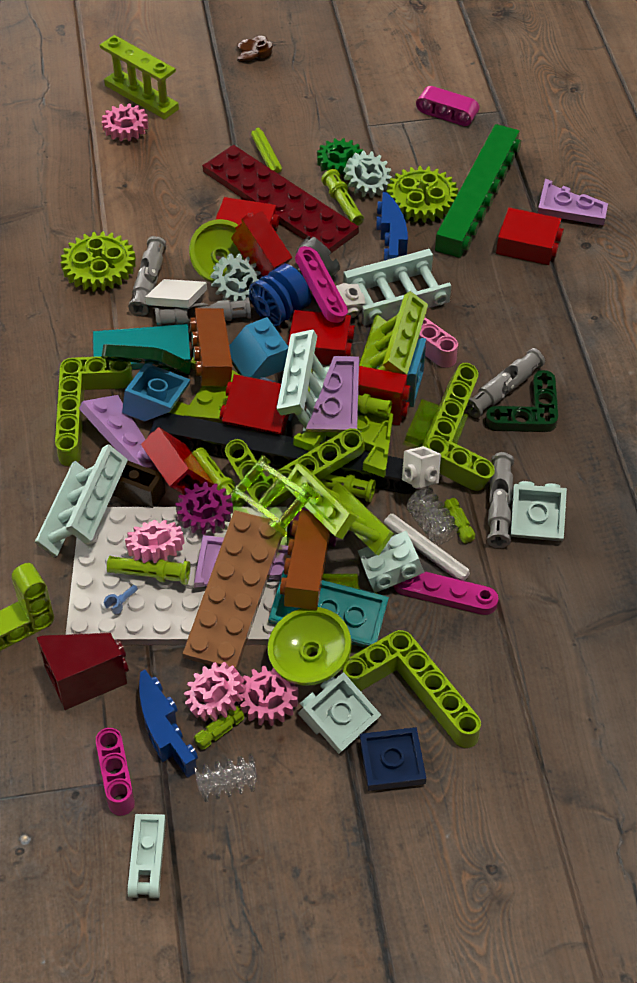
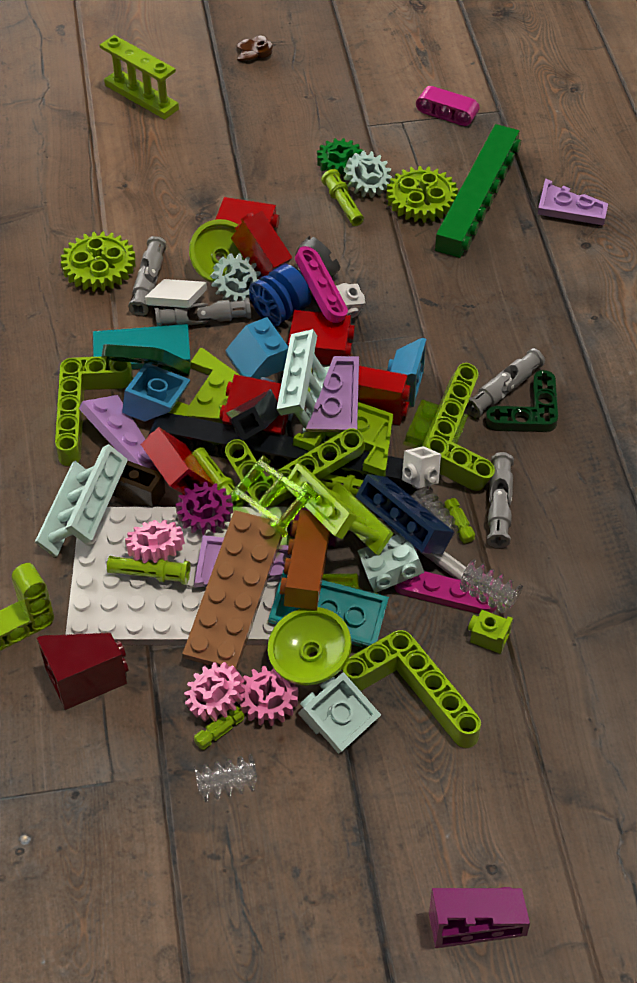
(112, 598): medium blue hand -> none
(116, 783): dark pink beam -> none
(125, 122): bright pink gear -> none
(146, 855): light aqua plate -> none
(162, 725): blue slope -> none
(211, 347): dark orange brick -> none
(254, 415): none -> black slope
(266, 150): lime axle -> none
(296, 208): dark red plate -> none
(374, 405): lime pin -> none
(392, 227): blue slope -> none
(392, 759): dark blue plate -> none
(393, 270): light aqua fence -> none
(394, 341): lime fence -> none
(405, 514): none -> dark blue brick
(440, 345): bright pink beam -> none
(477, 915): none -> magenta wedge
(488, 588): none -> clear piece
(490, 630): none -> lime brick
(529, 236): red brick -> none
(538, 511): light aqua plate -> none

